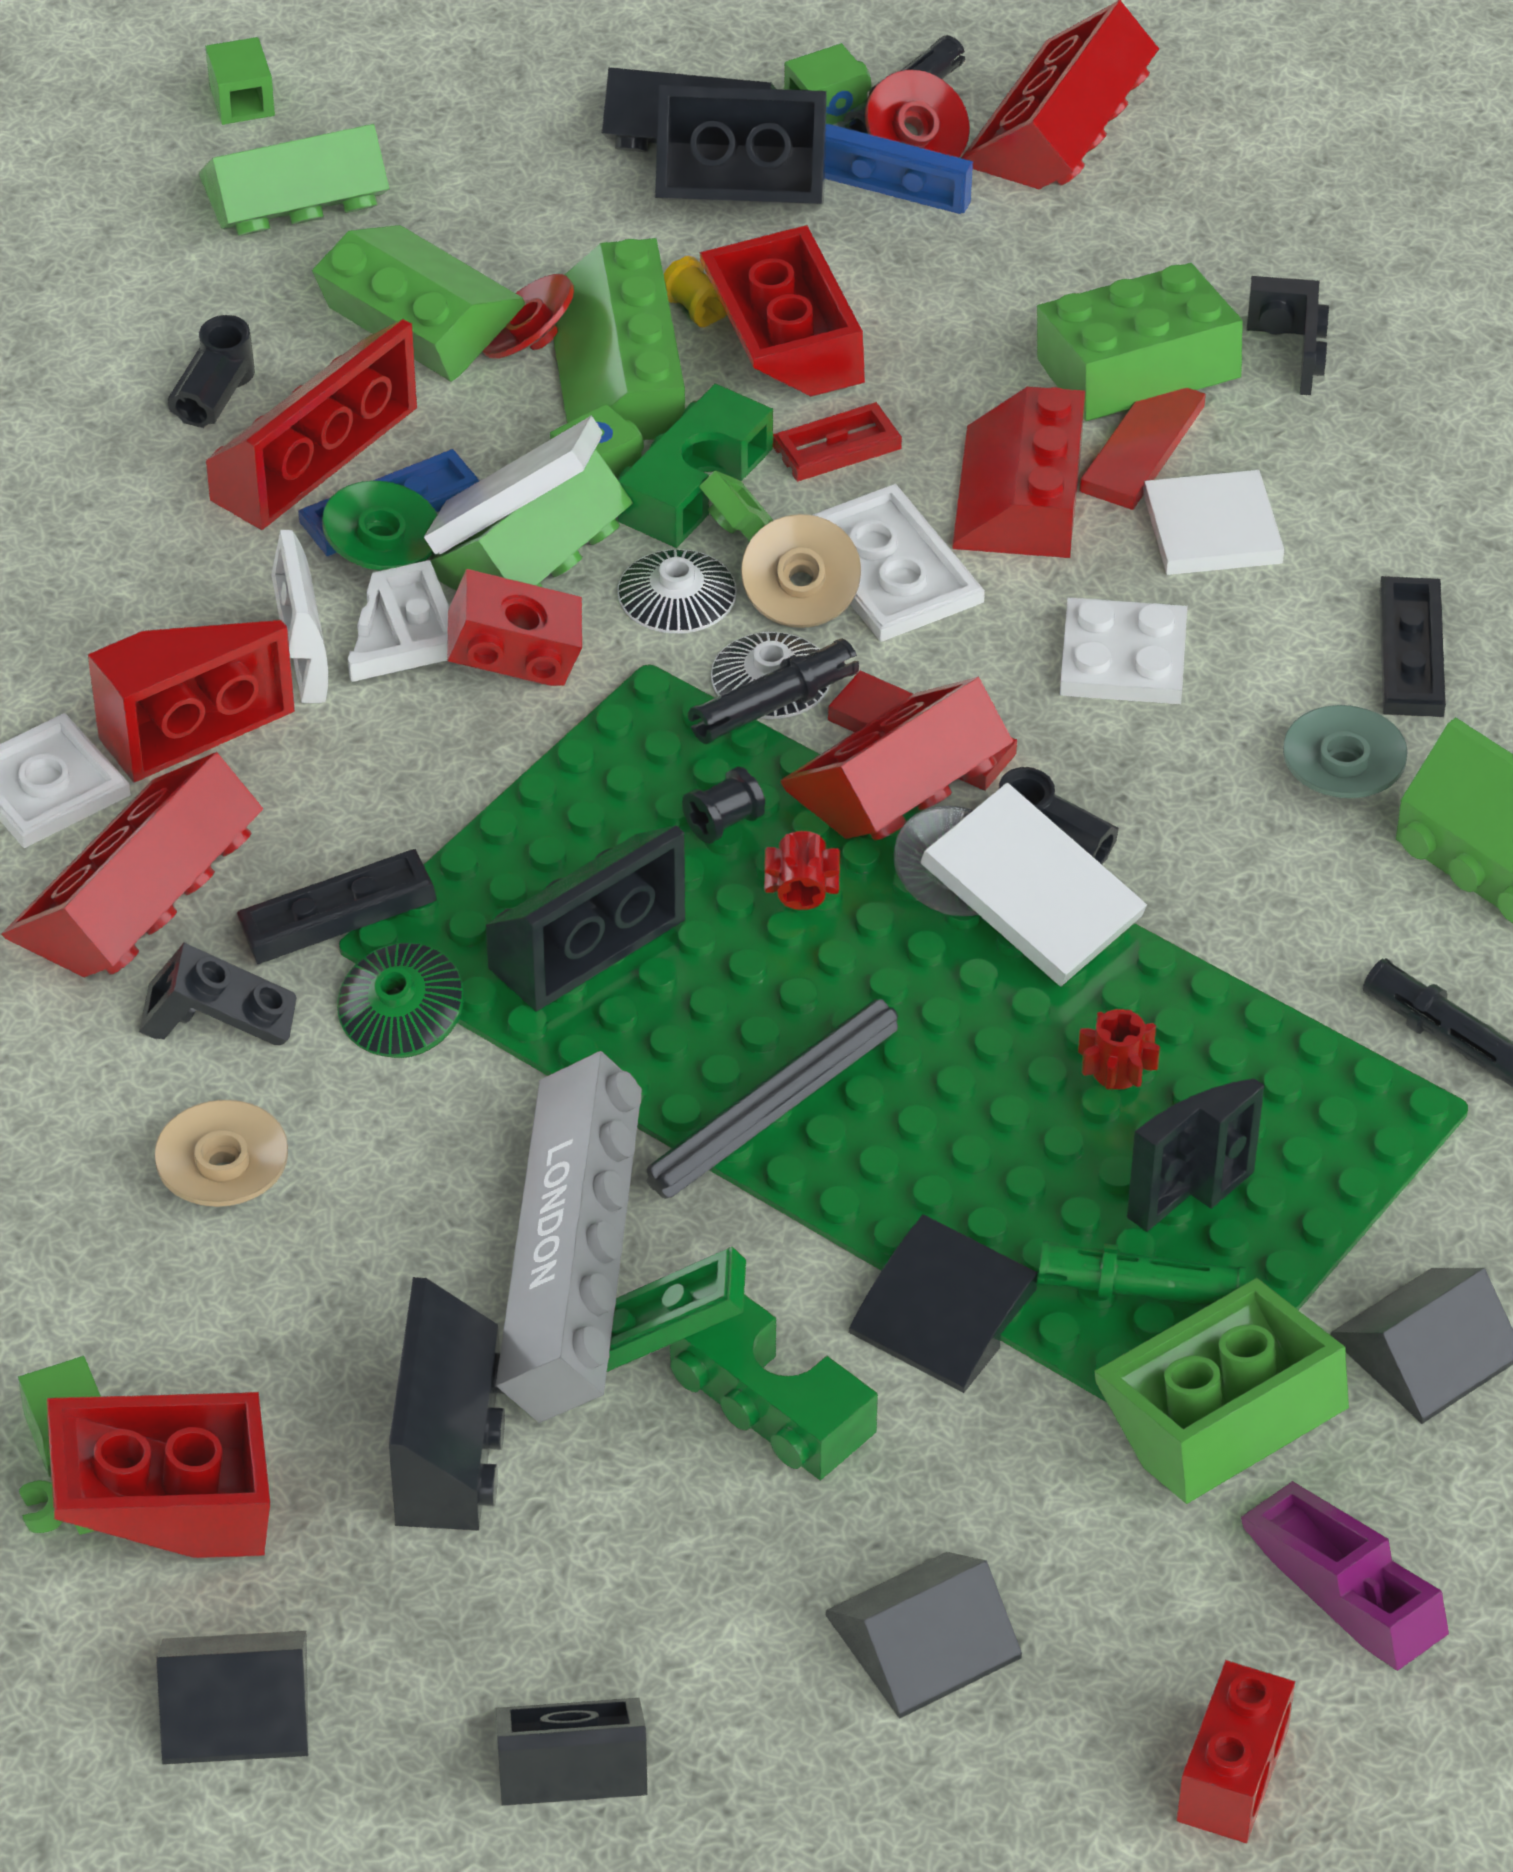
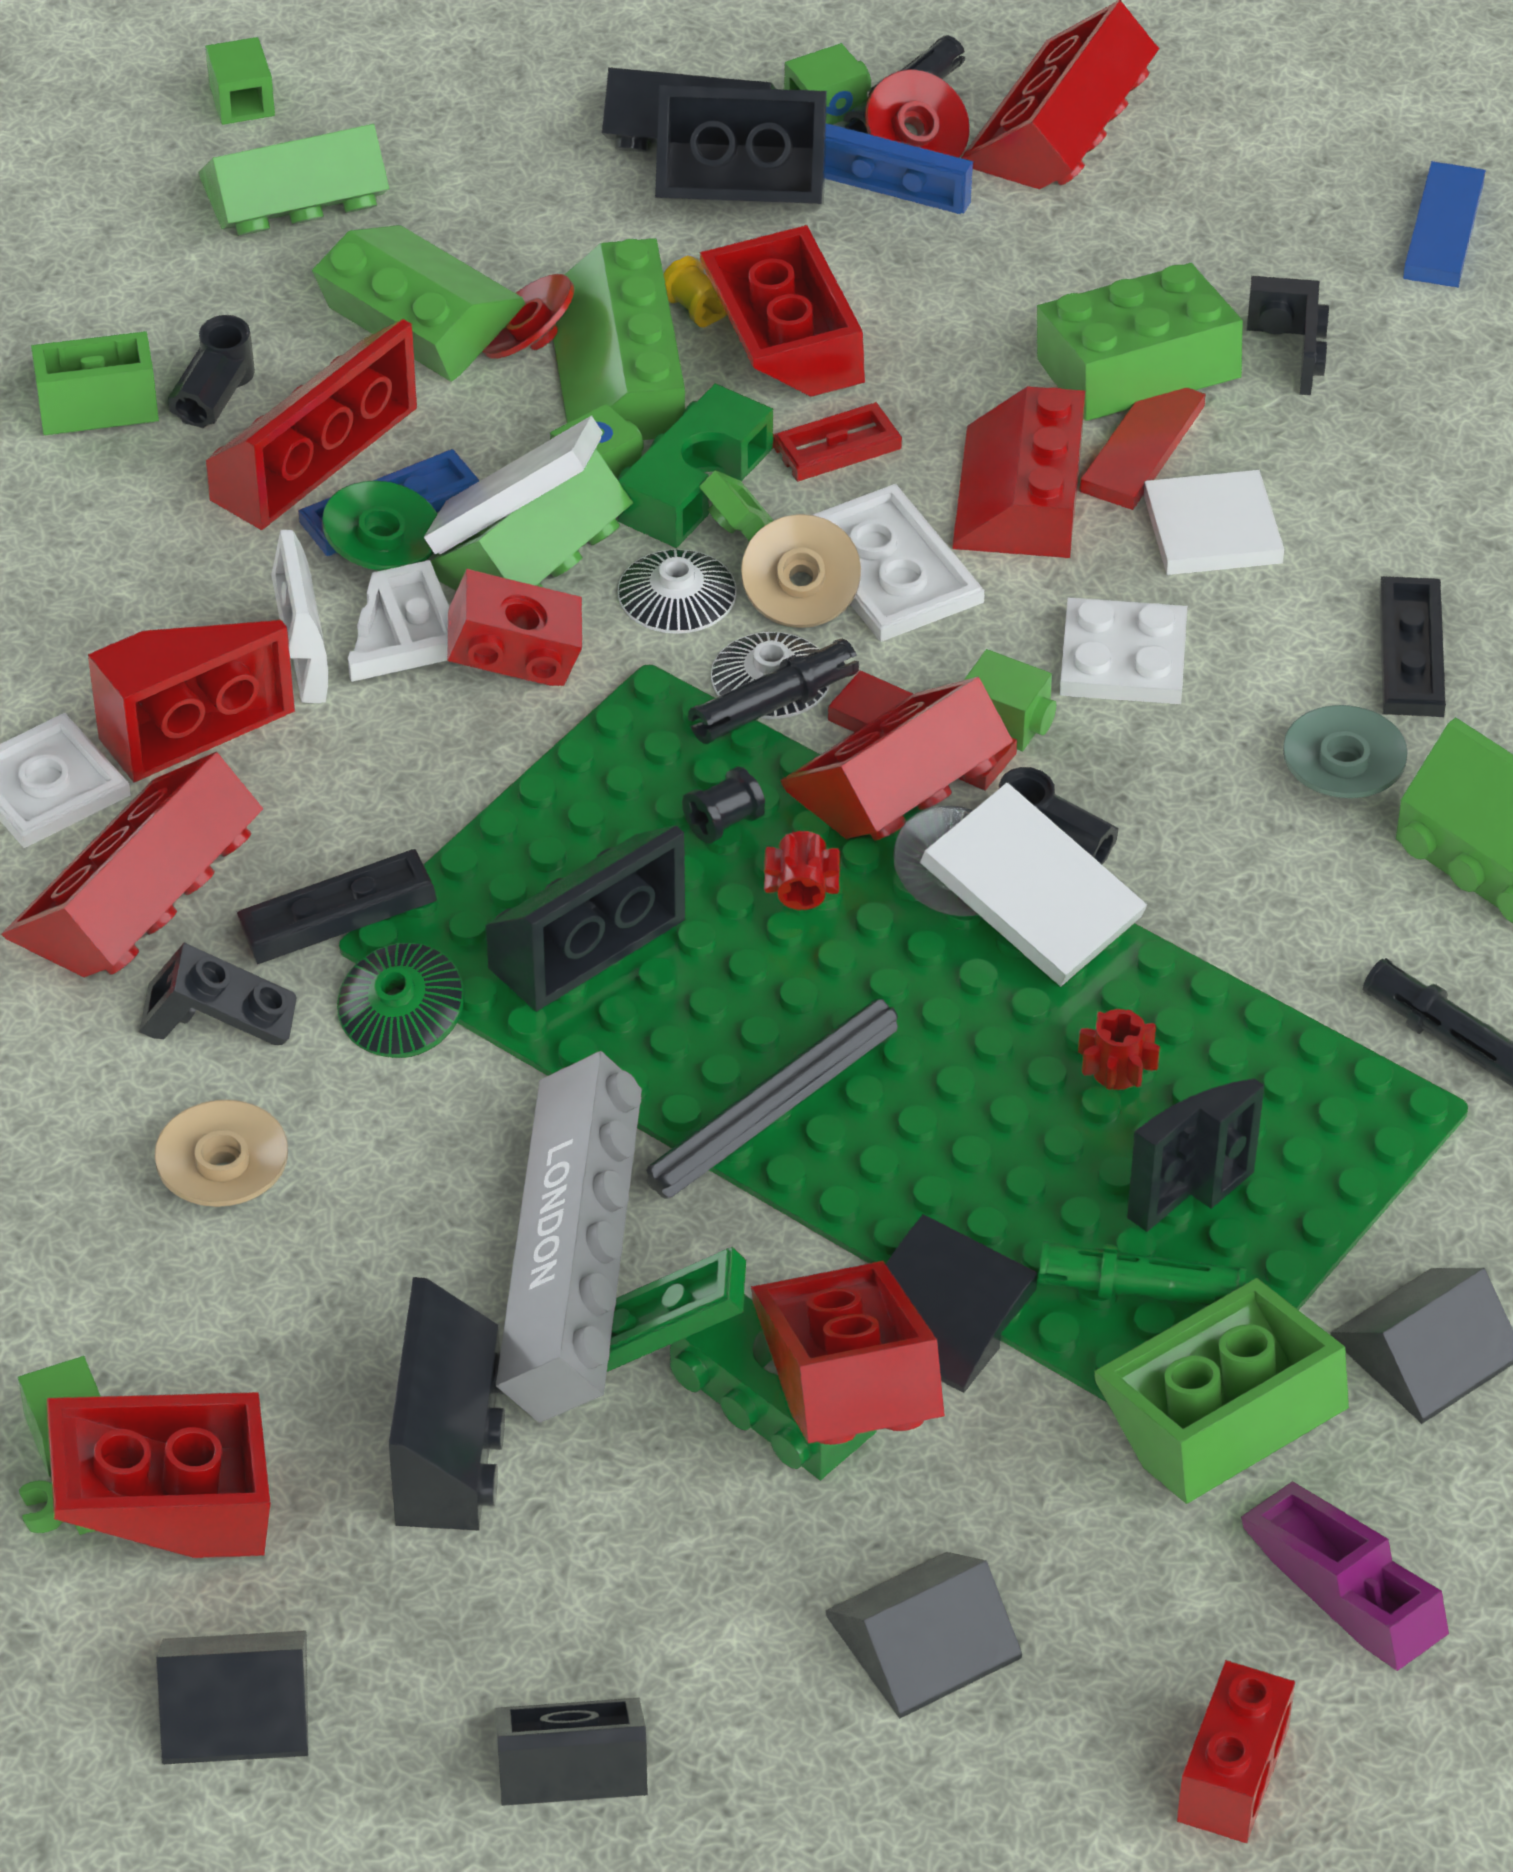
(95, 383): none -> bright green slope
(850, 1352): none -> red slope
(1018, 693): none -> bright green brick
(1444, 224): none -> blue tile

